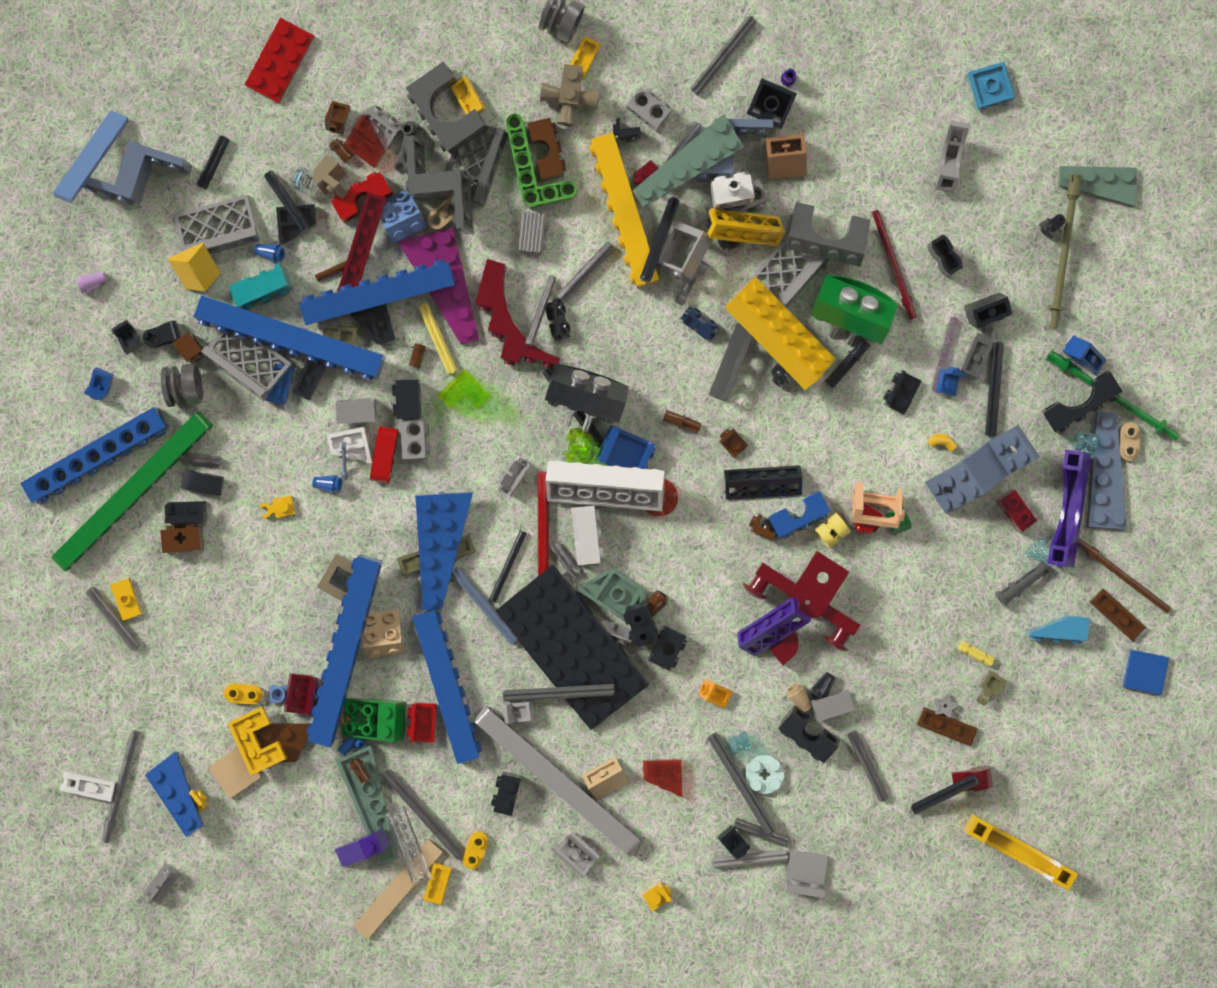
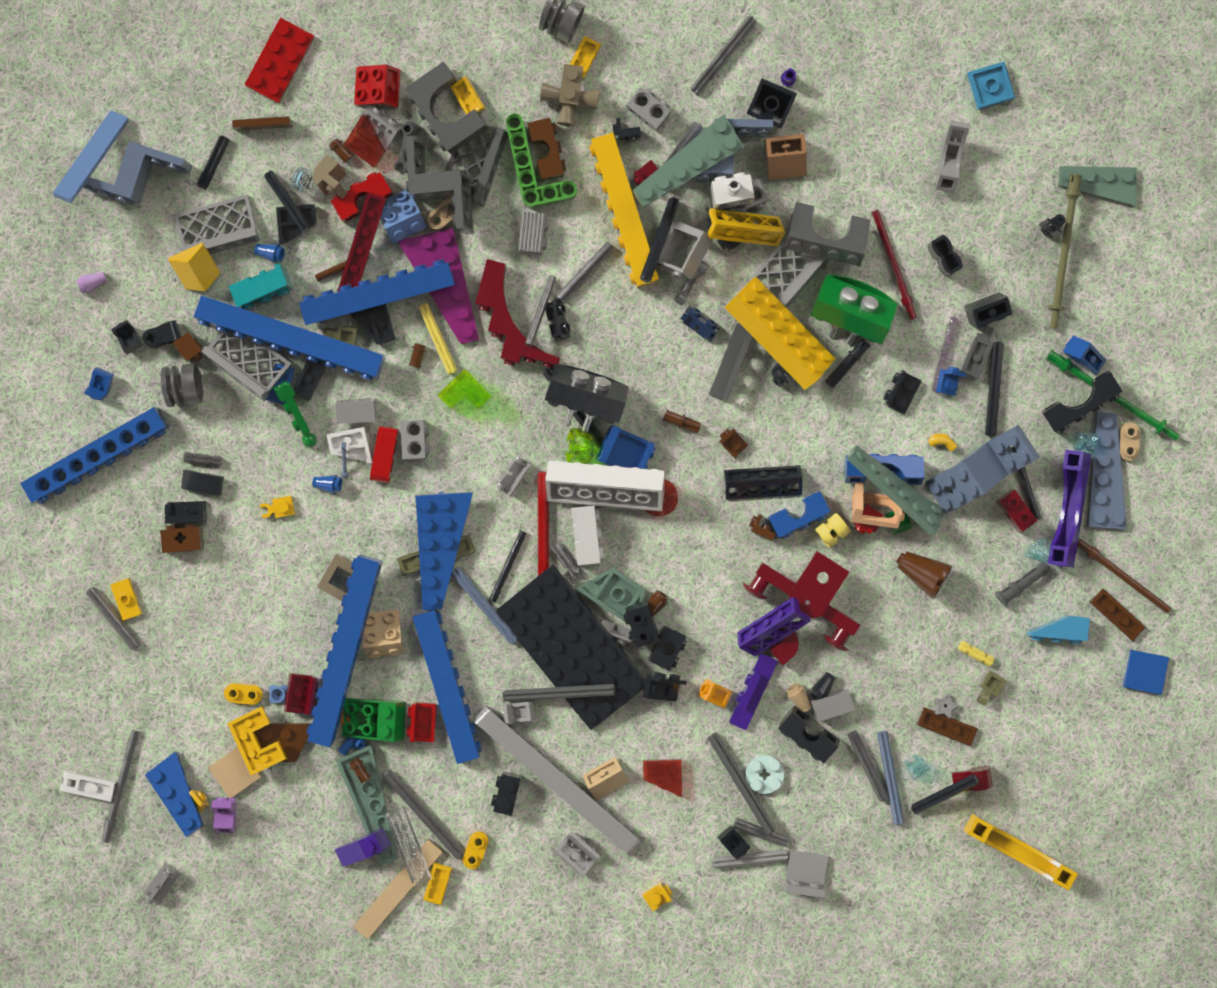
(129, 493): green beam -> none
(225, 815): none -> medium lavender brick
(262, 123): none -> reddish brown tile
(285, 394): none -> green plate
(337, 117): reddish brown bracket -> none
(377, 85): none -> red bracket
(407, 399): black brick -> none
(662, 687): none -> black bracket
(739, 742): clear light blue wheel -> none
(754, 688): none -> dark purple bracket
(890, 777): none -> sand blue axle
(906, 497): none -> sand green wing
(908, 468): none -> arch
(917, 768): none -> clear light blue tile
(924, 572): none -> reddish brown cone
(1028, 490): none -> black bar

